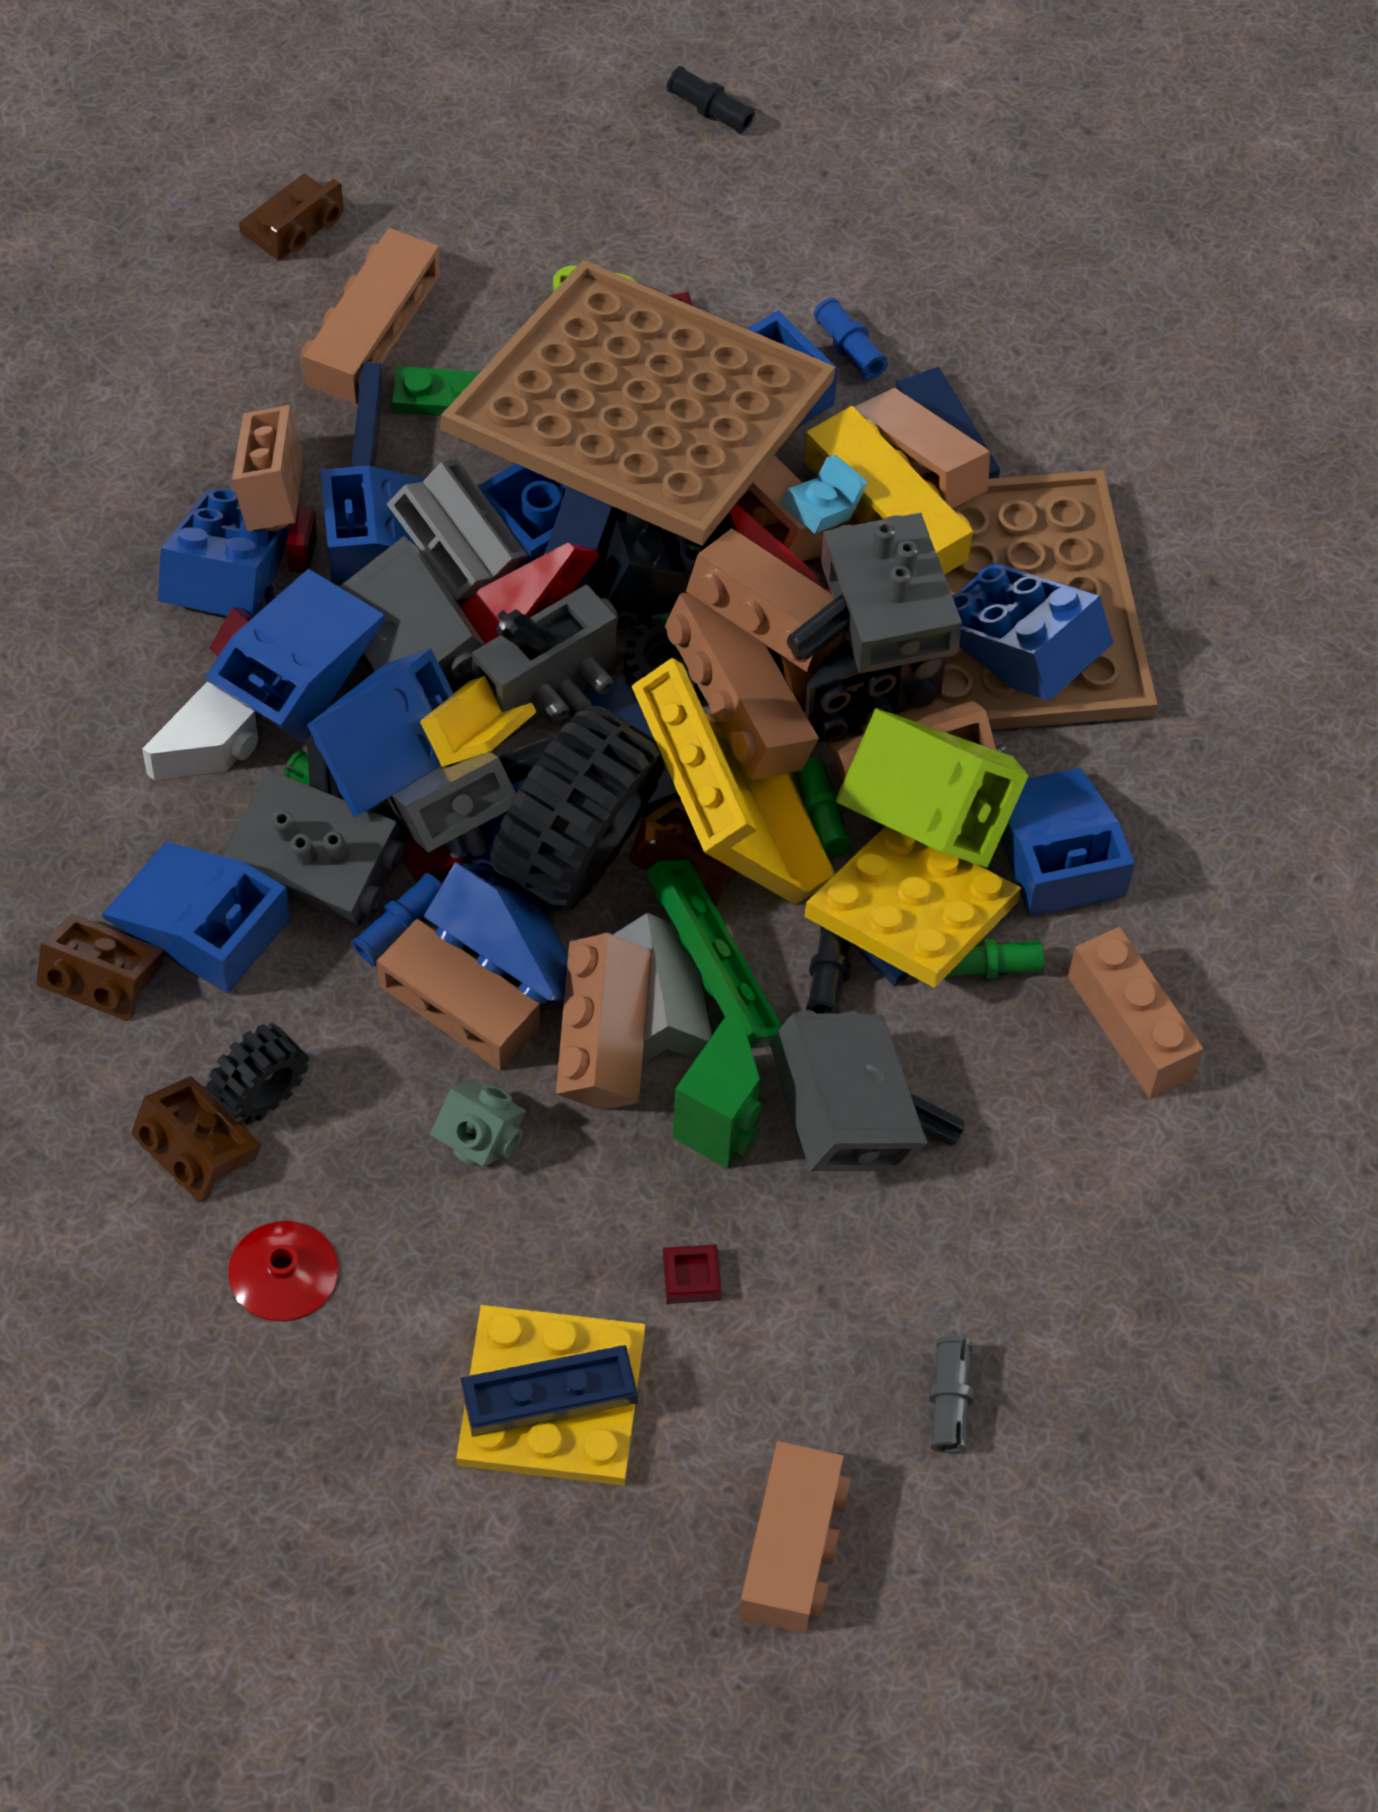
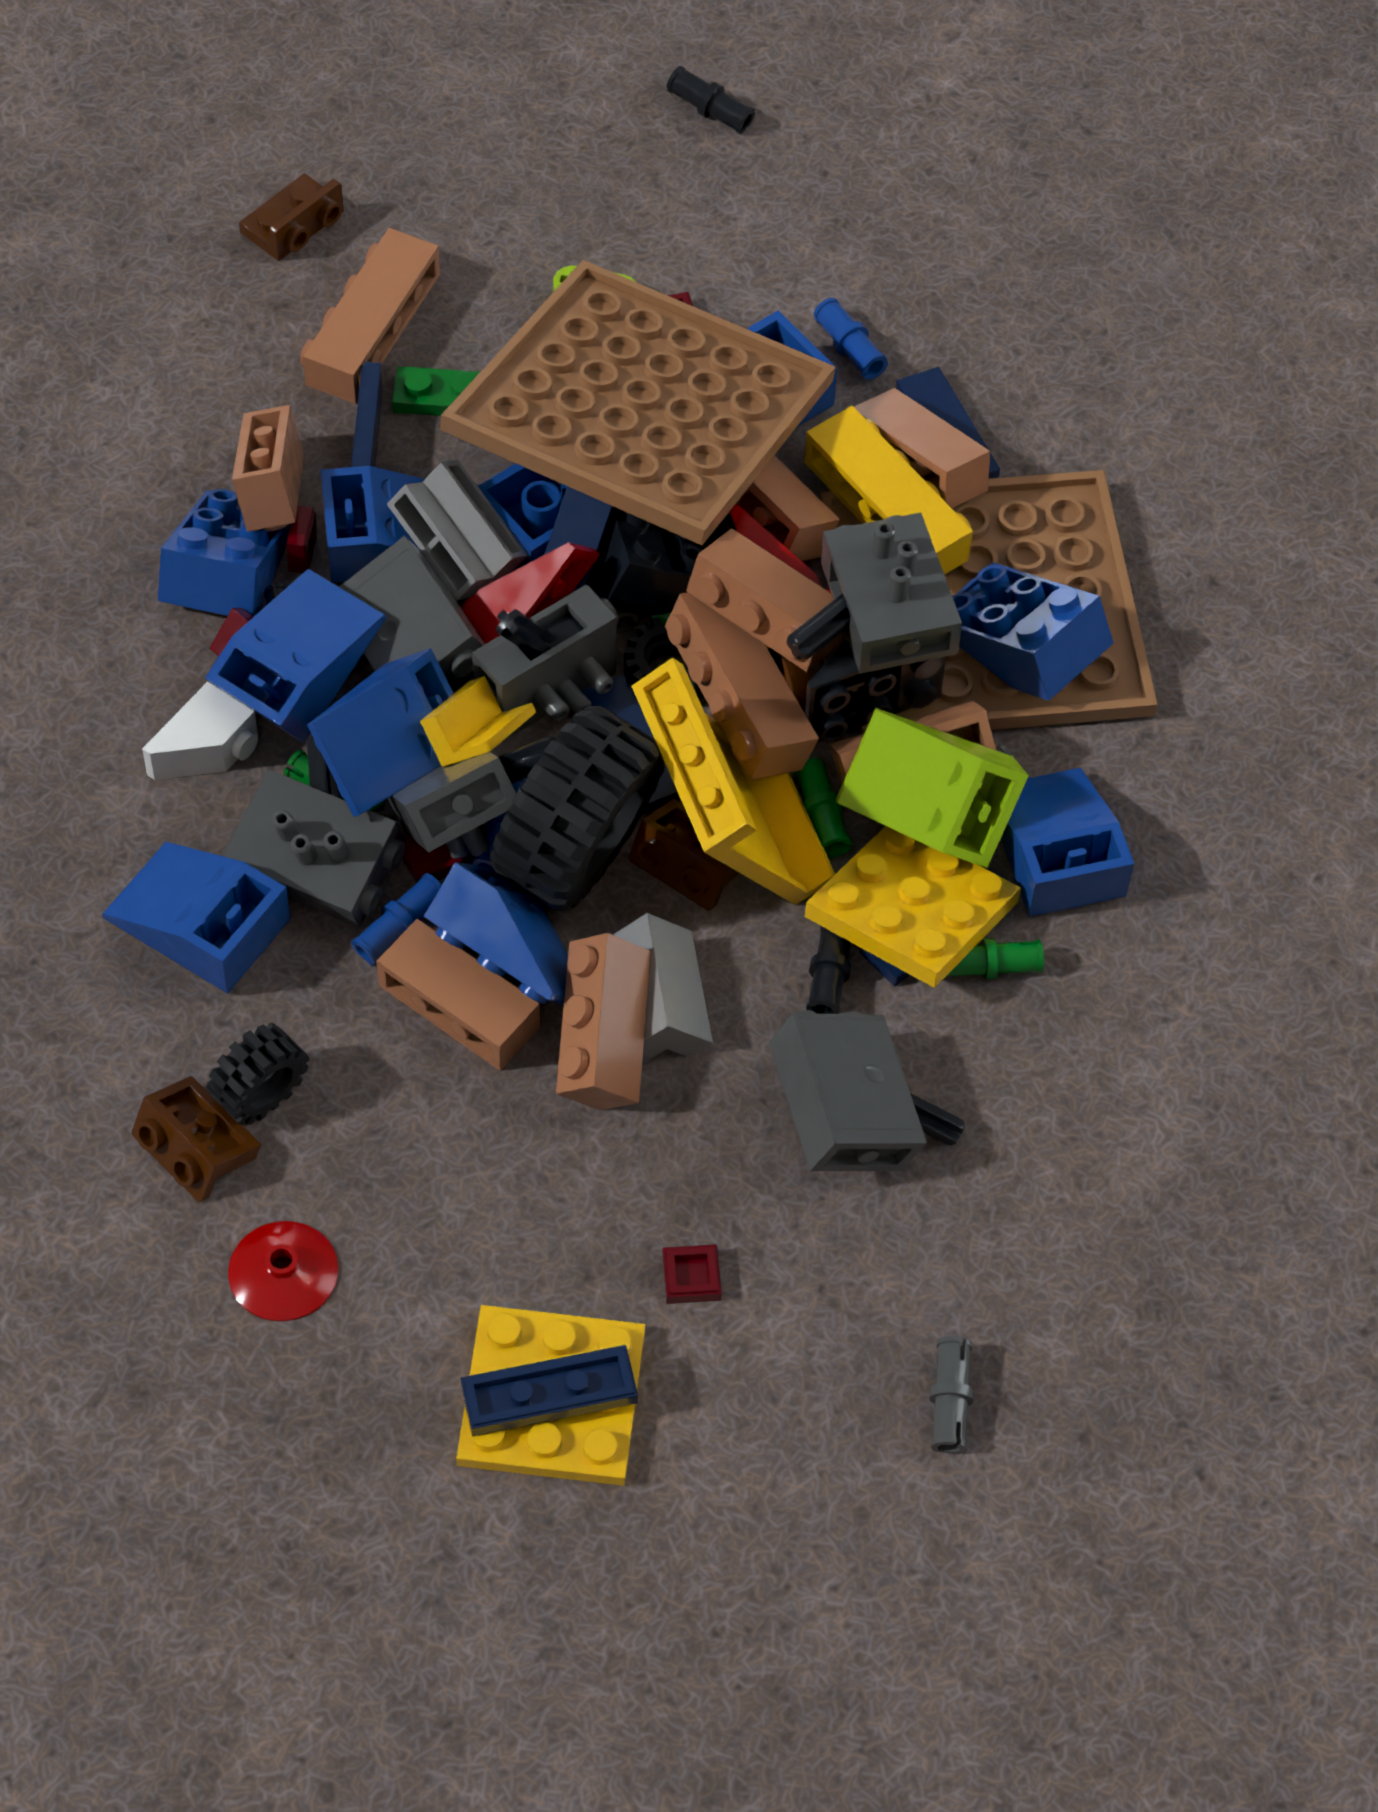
(97, 966): reddish brown bracket -> none
(479, 1123): sand green brick -> none
(713, 948): green plate -> none
(719, 1096): green slope -> none
(794, 1538): nougat brick -> none
(828, 498): medium azure bracket -> none
(1135, 1012): nougat brick -> none

